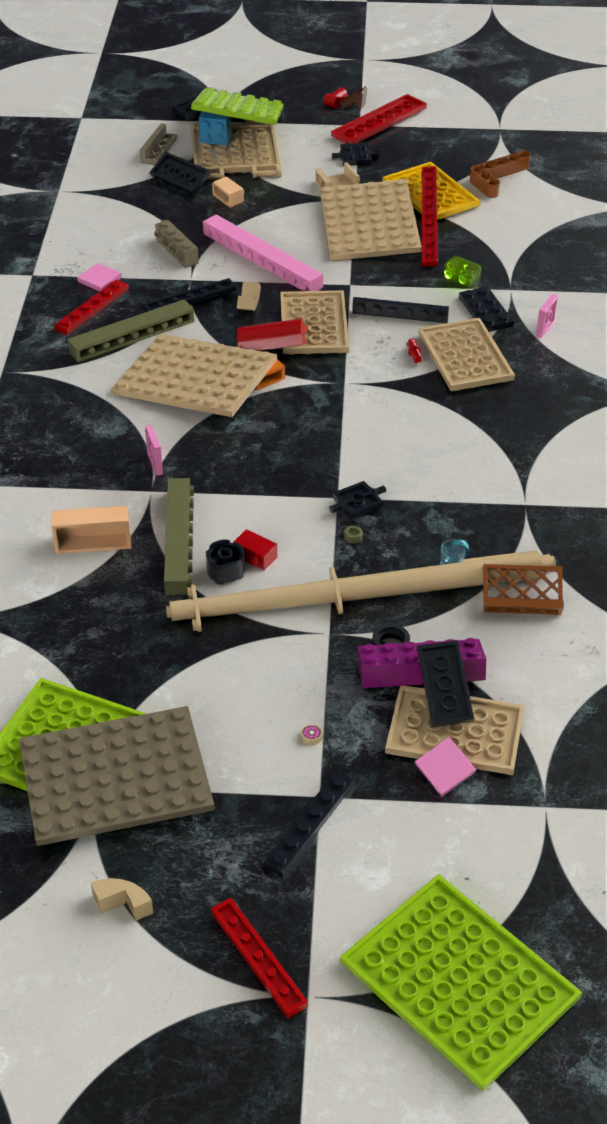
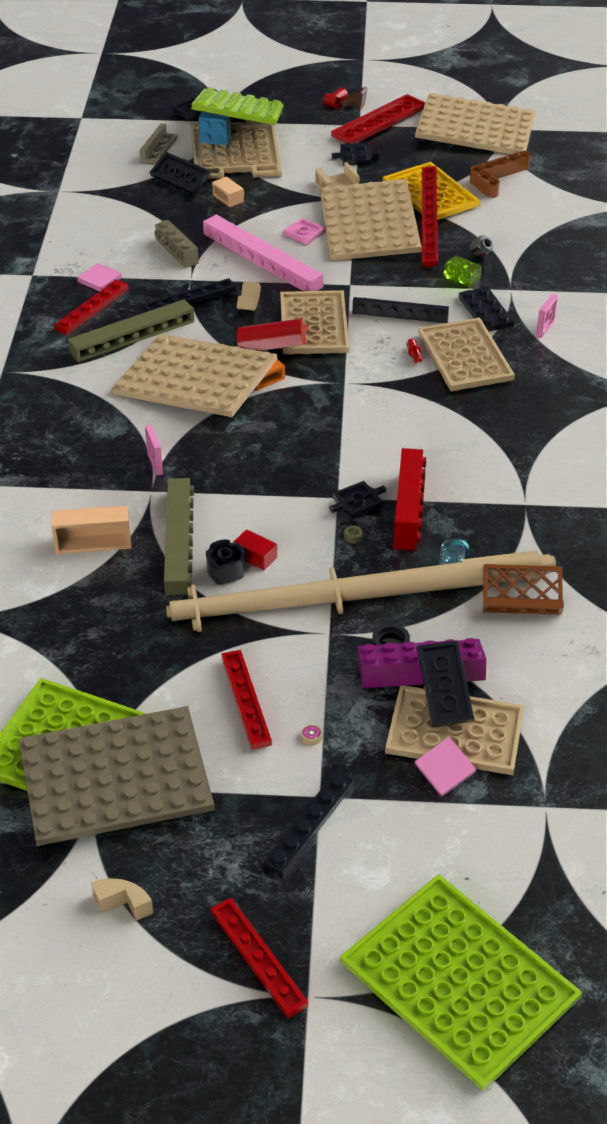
(246, 700): none -> red plate
(304, 231): none -> bright pink tile
(410, 499): none -> red brick
(475, 124): none -> tan plate
(481, 246): none -> dark grey head

